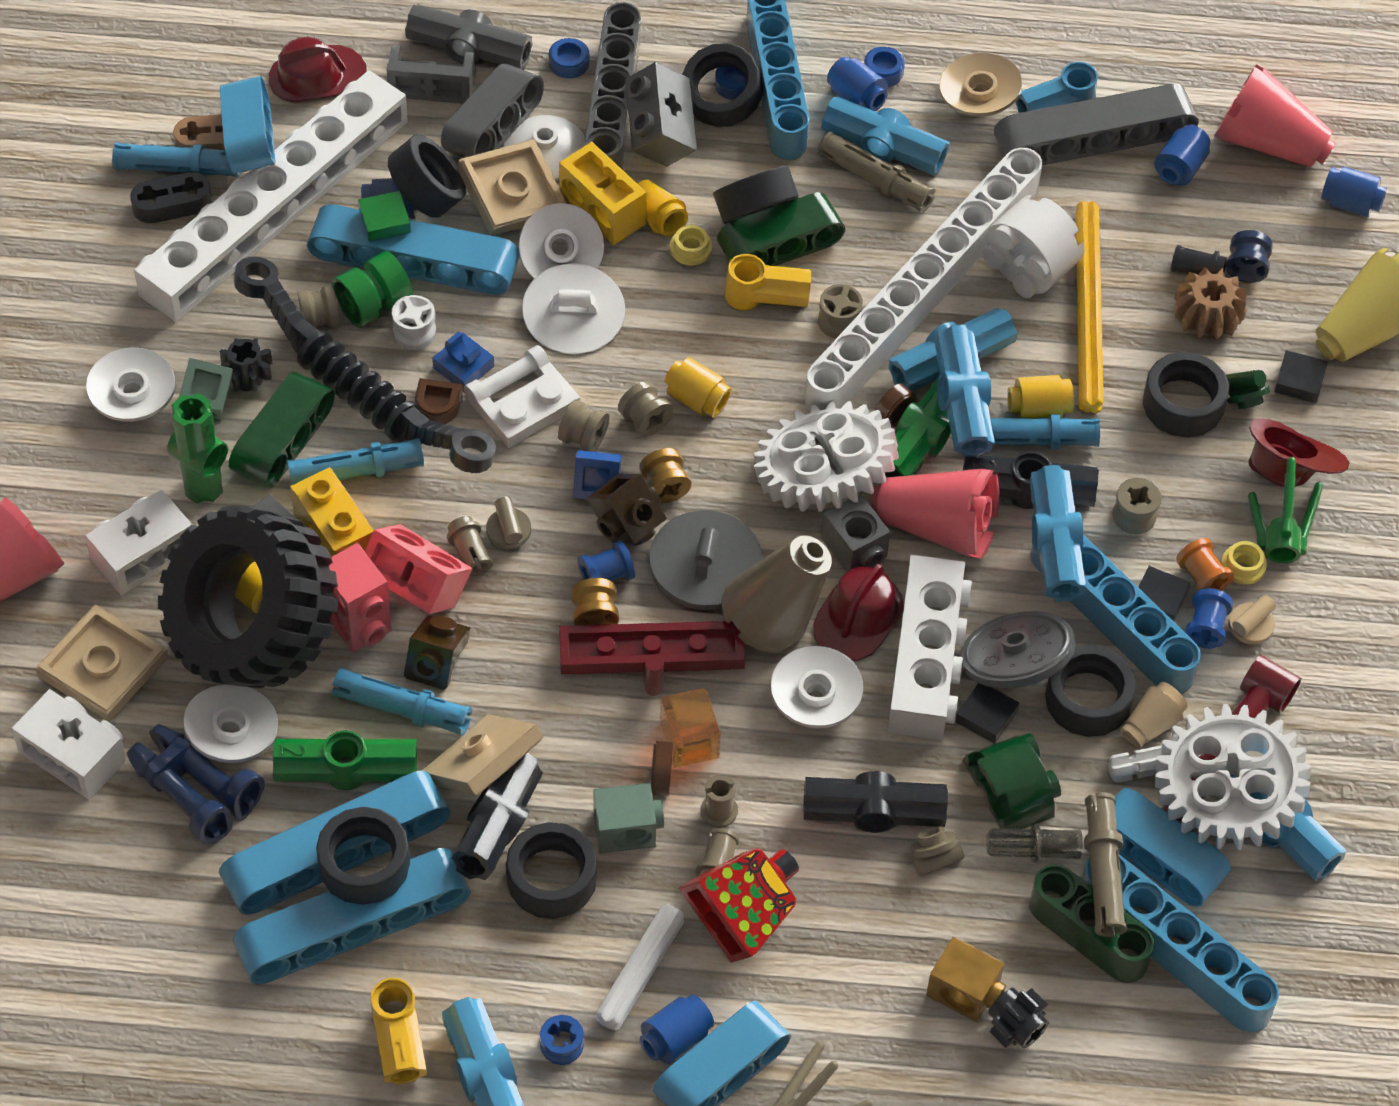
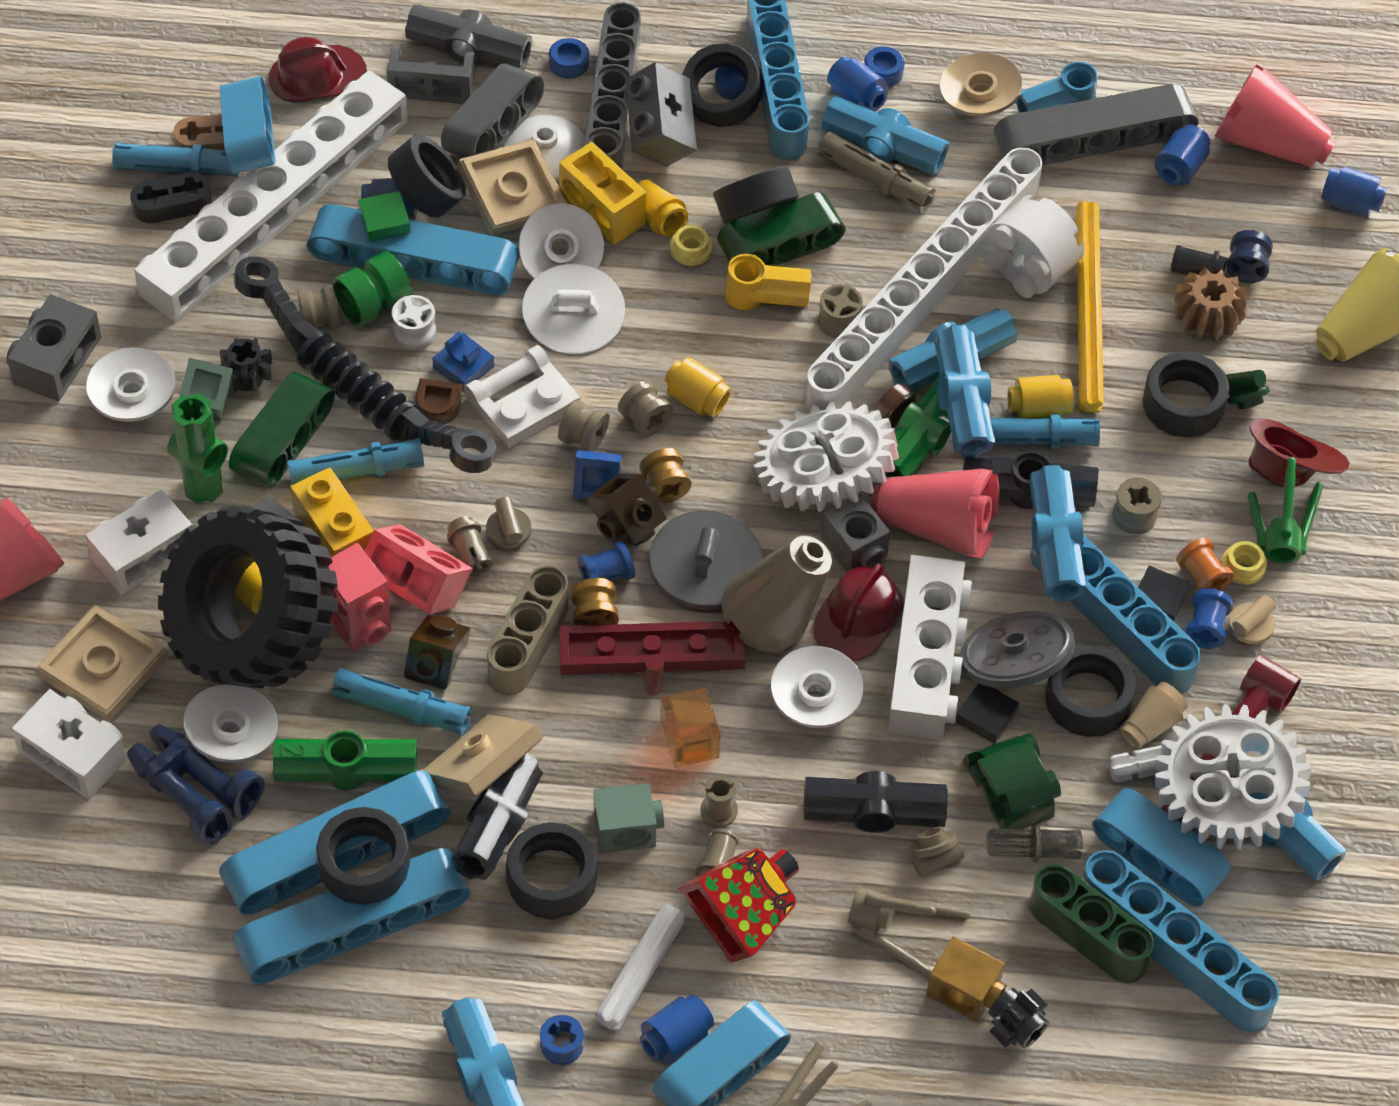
(53, 347): none -> dark grey brick
(397, 1033): yellow piece -> none
(527, 648): none -> dark tan beam
(661, 768): reddish brown tile -> none
(876, 911): none -> dark tan plant
(1104, 848): dark tan pin -> none
(1301, 376): black tile -> none

